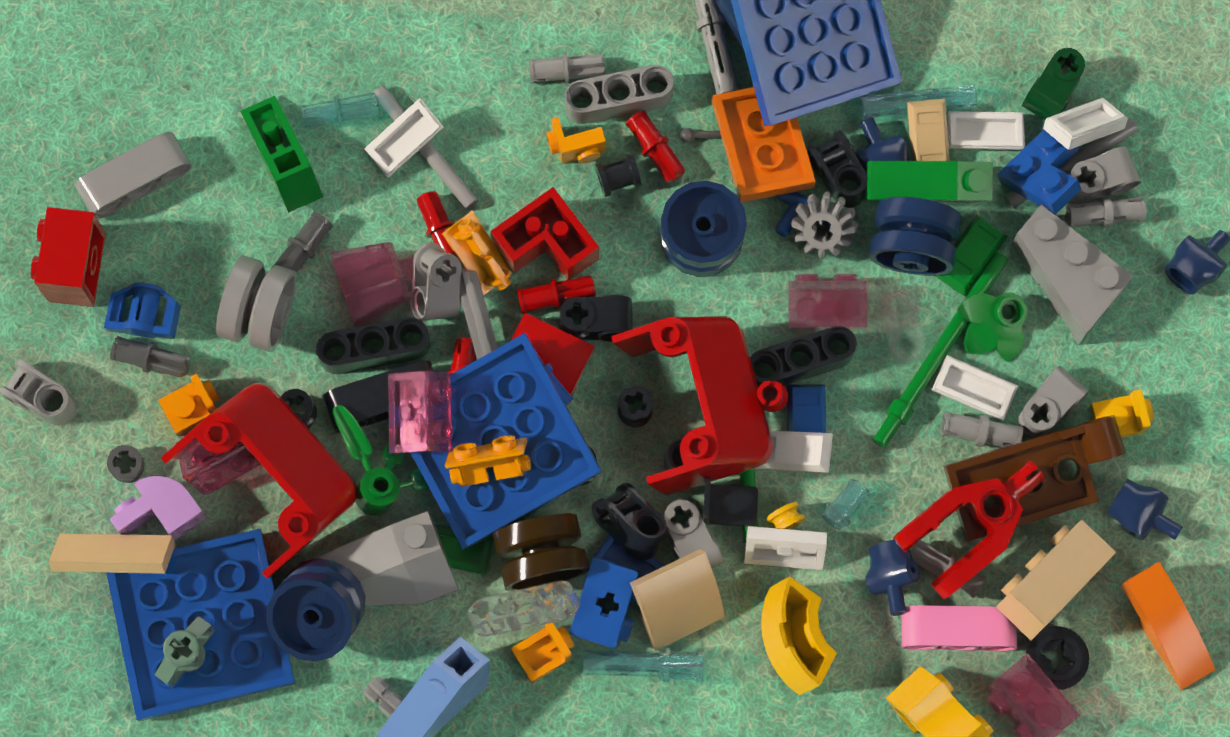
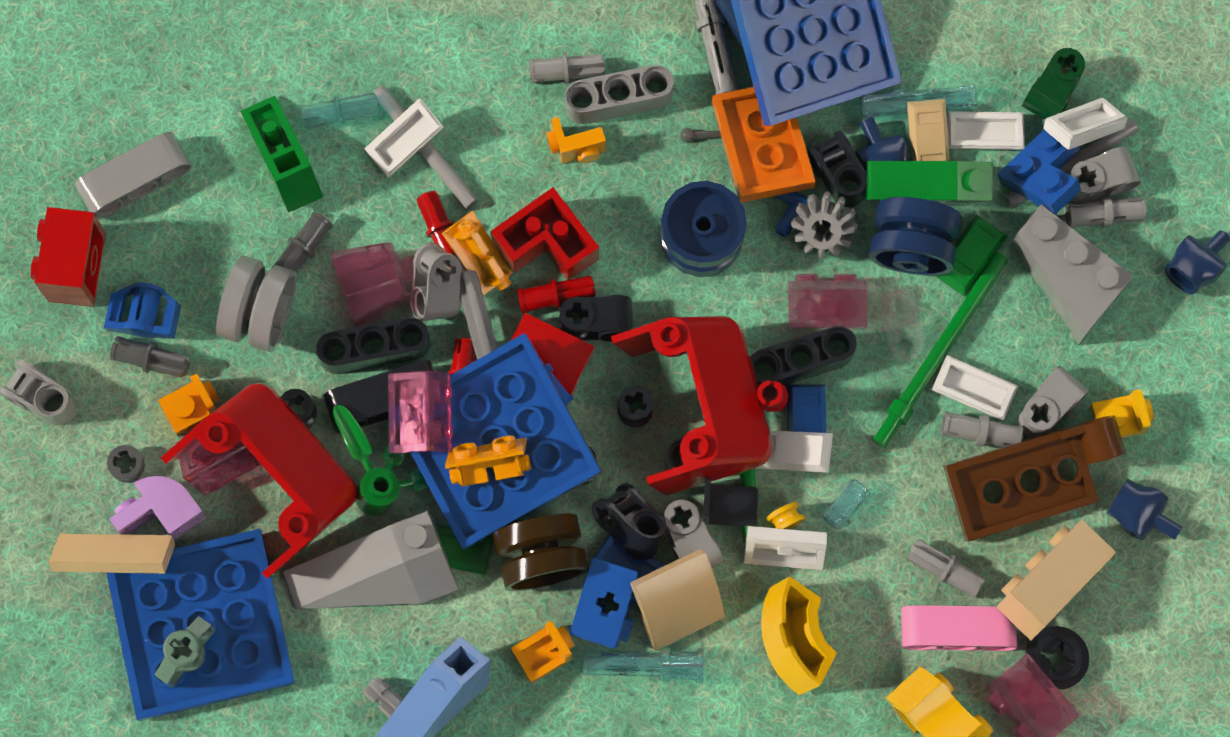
(315, 609): dark blue wheel -> none
(548, 603): clear beam -> none
(618, 175): black bush -> none
(655, 146): red axle -> none
(890, 572): dark blue piece -> none
(988, 326): green plate -> none
(998, 529): red piece -> none
(1168, 625): orange slope -> none

